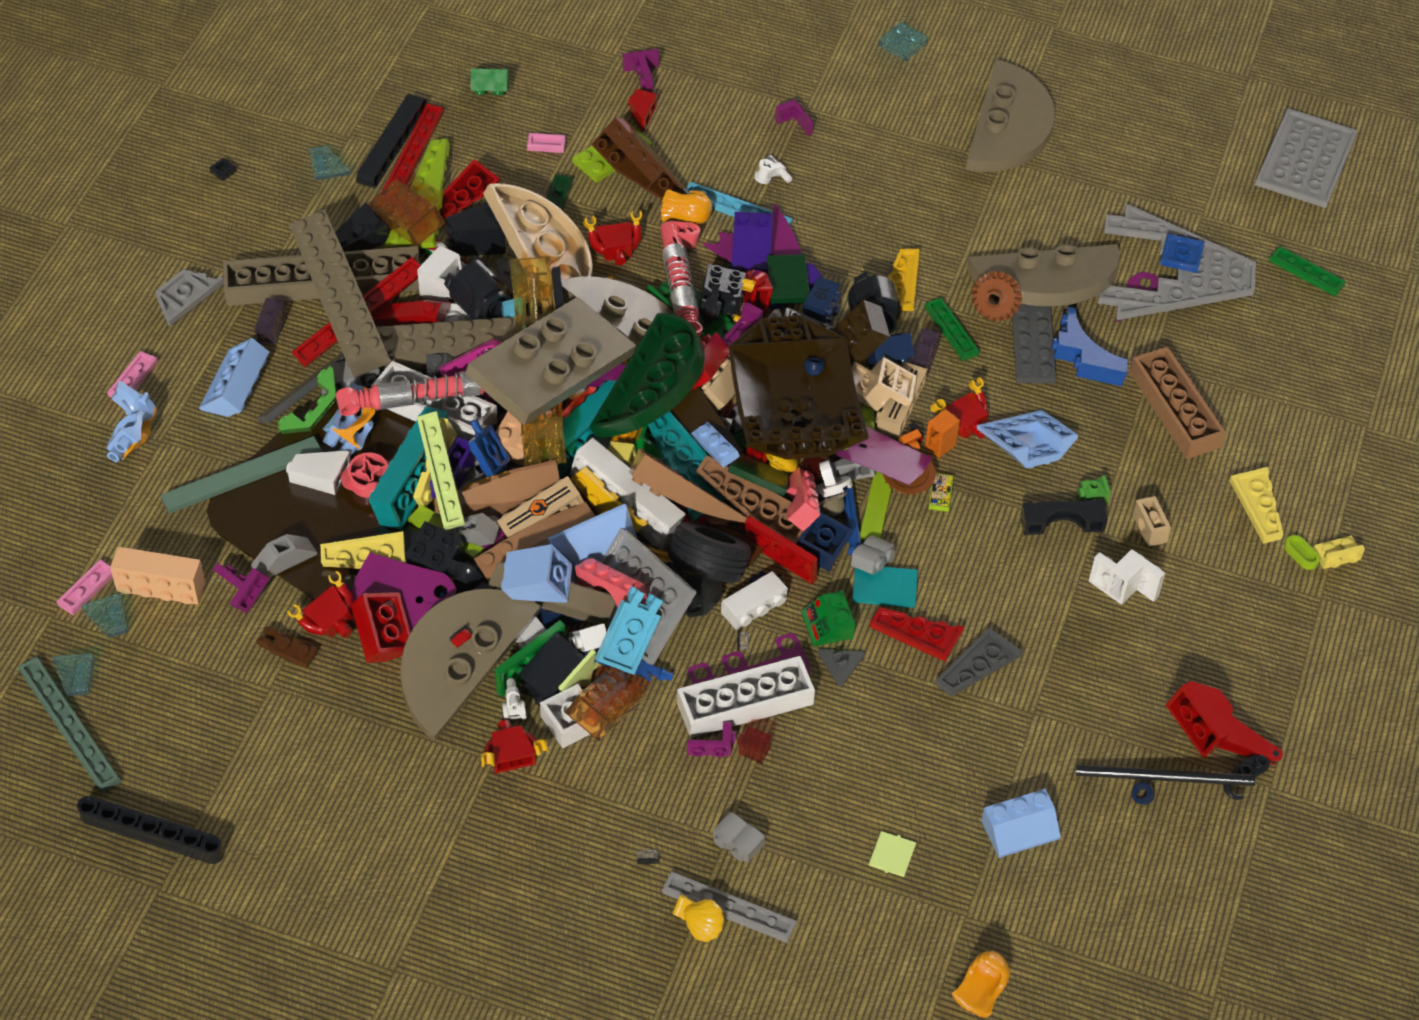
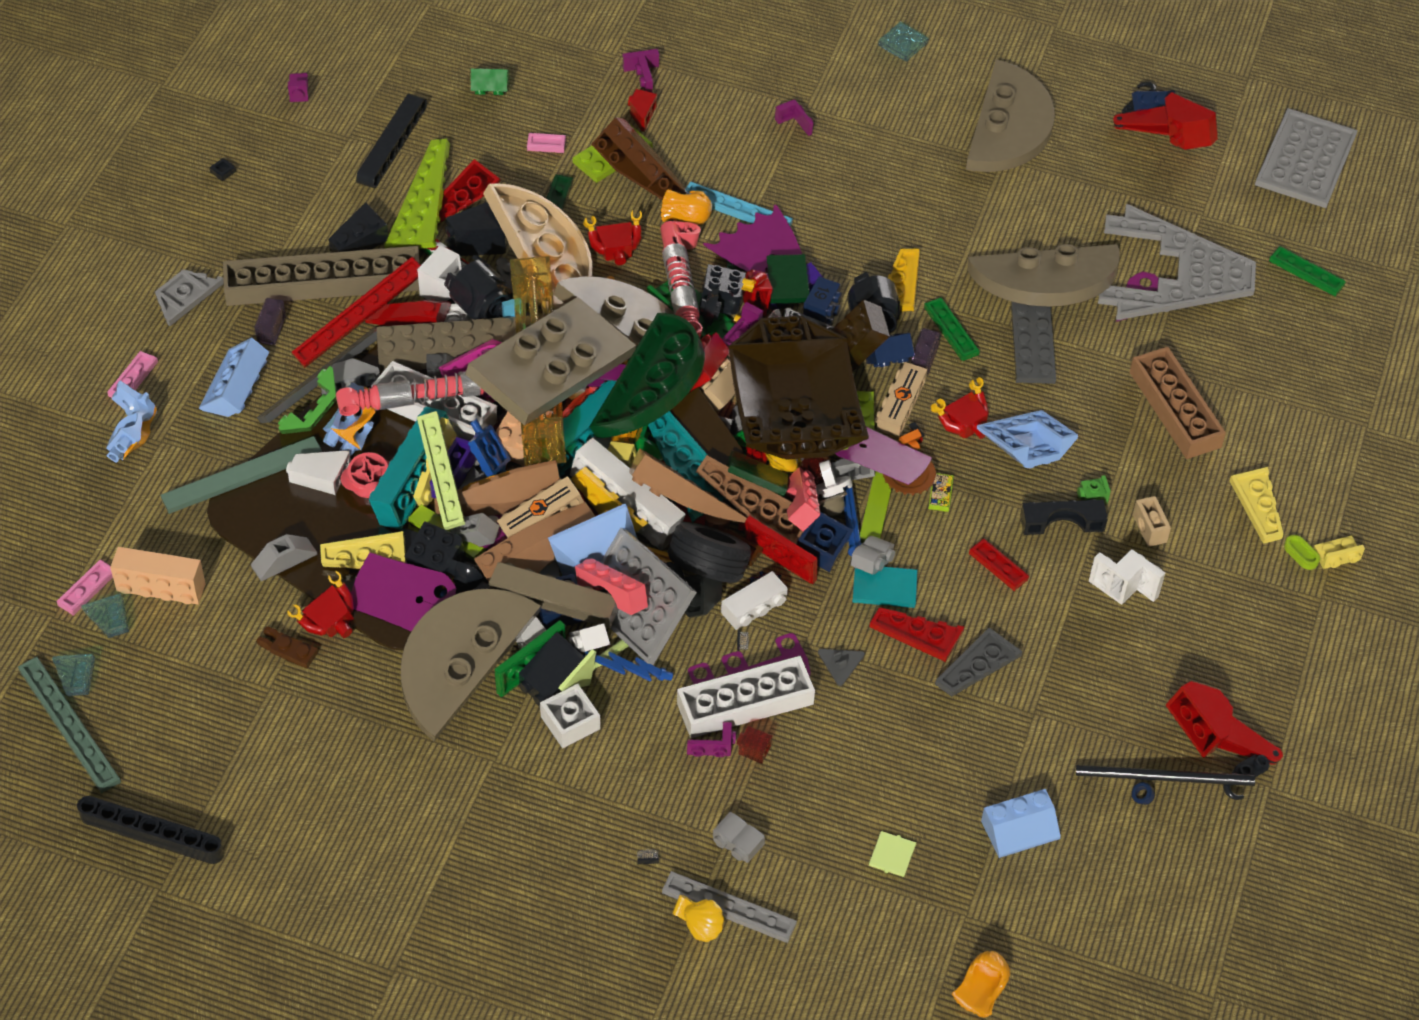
(249, 586): magenta bracket -> none
(298, 87): none -> magenta bracket
(326, 164): clear light blue wing -> none
(340, 294): dark tan brick -> none
(381, 625): red slope -> none
(407, 213): clear orange brick -> none
(415, 145): red tile -> none
(460, 637): red piece -> none
(511, 748): red torso -> none
(513, 707): white piece -> none
(537, 575): light blue slope -> none
(557, 287): black tile -> none
(605, 703): clear orange brick -> none
(630, 632): medium azure tile -> none
(715, 444): light blue plate -> none
(751, 240): dark purple slope -> none
(770, 168): white piece -> none
(814, 366): dark blue piece -> none
(829, 619): green slope -> none
(882, 383): tan bracket -> none
(942, 433): orange brick -> none
(999, 564): none -> red tile
(1004, 287): dark orange gear -> none
(1088, 358): blue arch -> none
(1149, 99): none -> dark blue plate
(1182, 253): blue tile -> none
(1183, 120): none -> red slope

